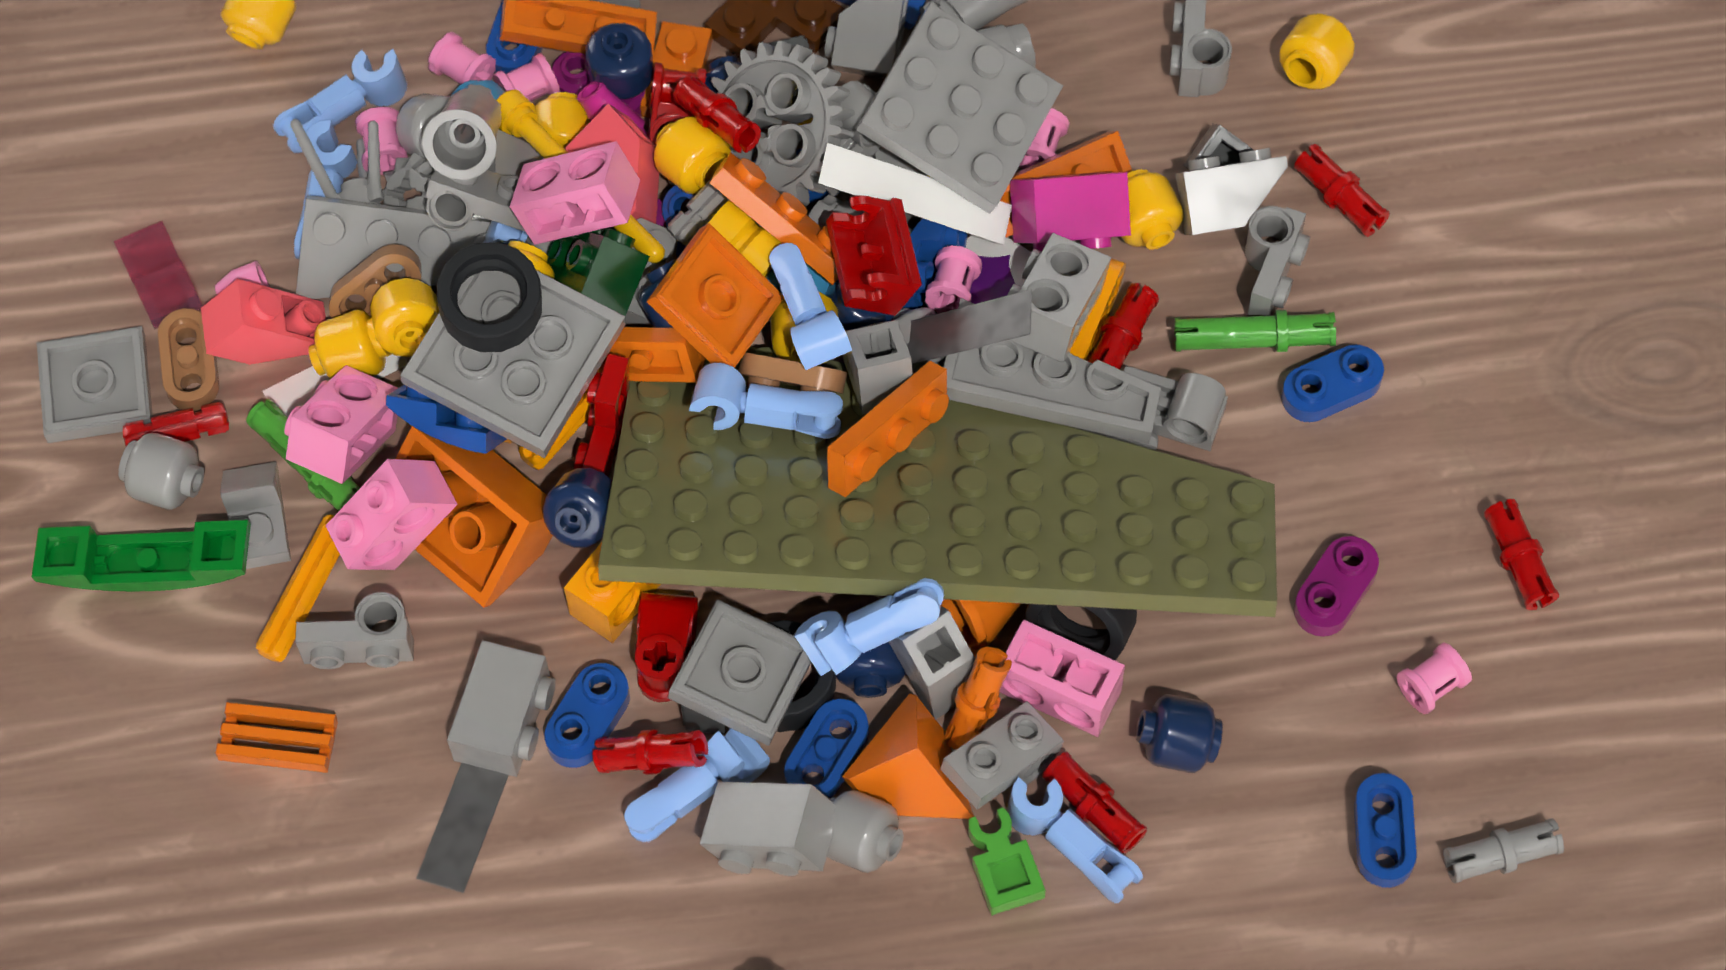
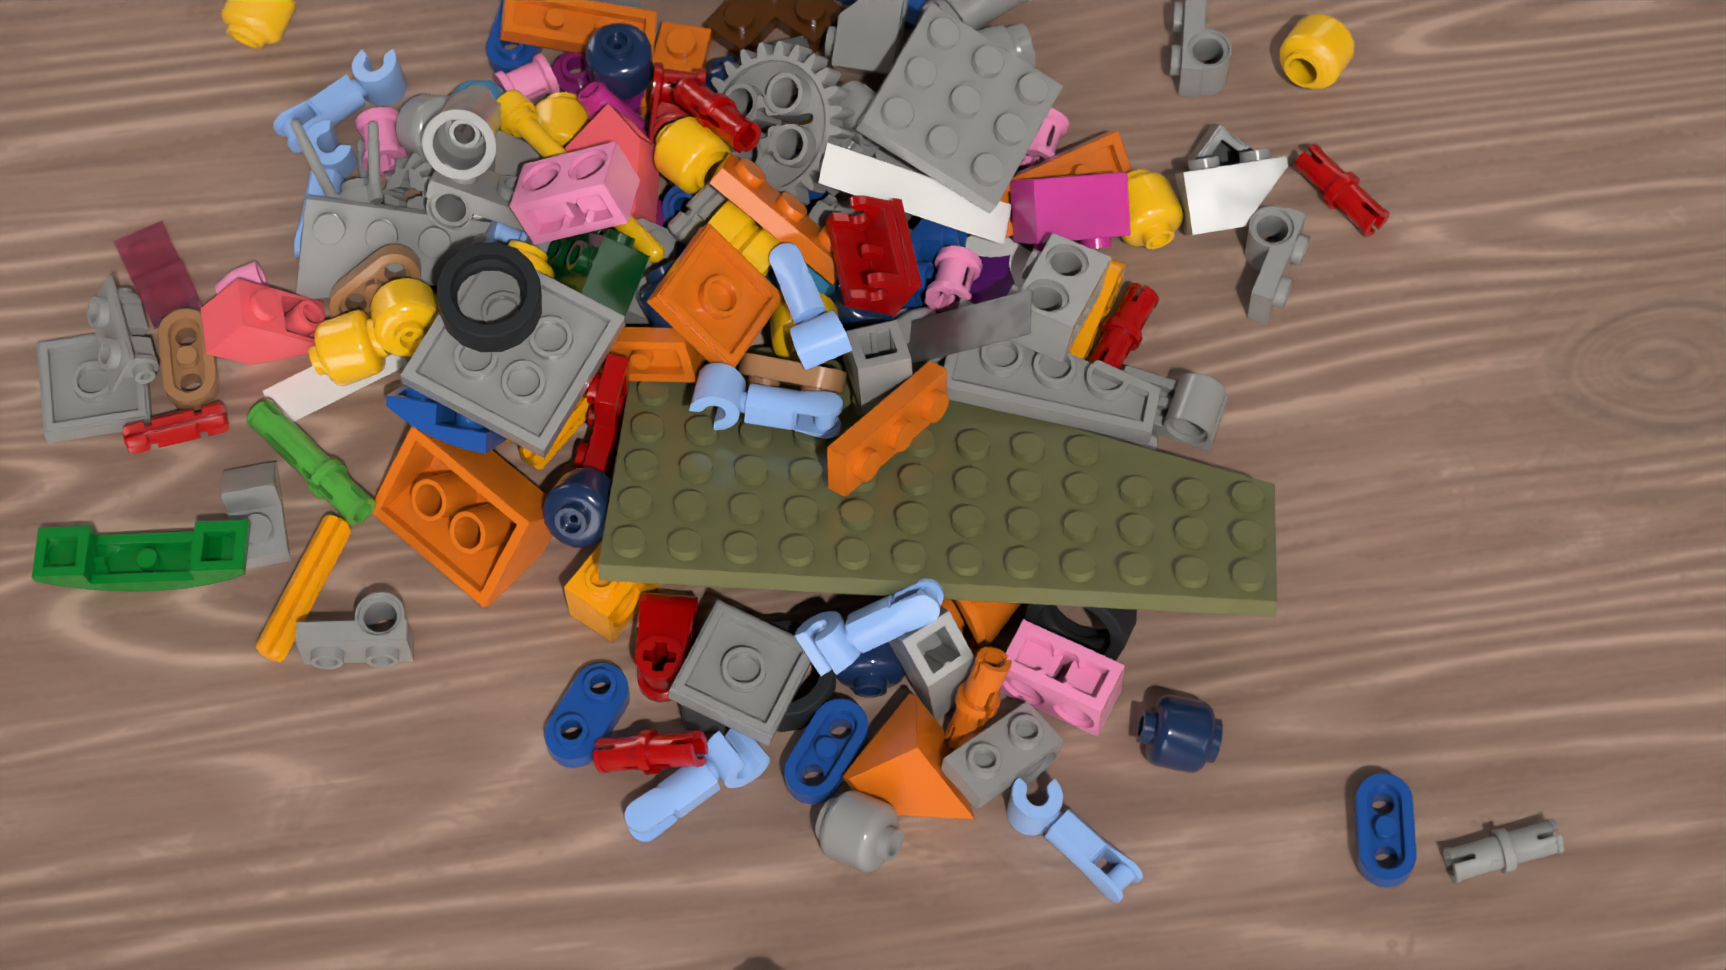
(115, 319): none -> light grey hinge
(160, 471): light grey head -> none
(277, 717): orange tile -> none
(340, 424): bright pink brick -> none
(391, 514): bright pink brick -> none
(459, 61): bright pink bush -> none
(462, 827): flat silver sticker -> none
(501, 709): light grey brick -> none
(769, 827): light grey brick -> none
(1005, 869): bright green plate -> none
(1095, 803): red pin -> none
(1255, 331): bright green pin -> none
(1336, 382): blue plate -> none
(1337, 582): magenta plate -> none
(1434, 678): bright pink bush -> none
(1521, 554): red pin -> none

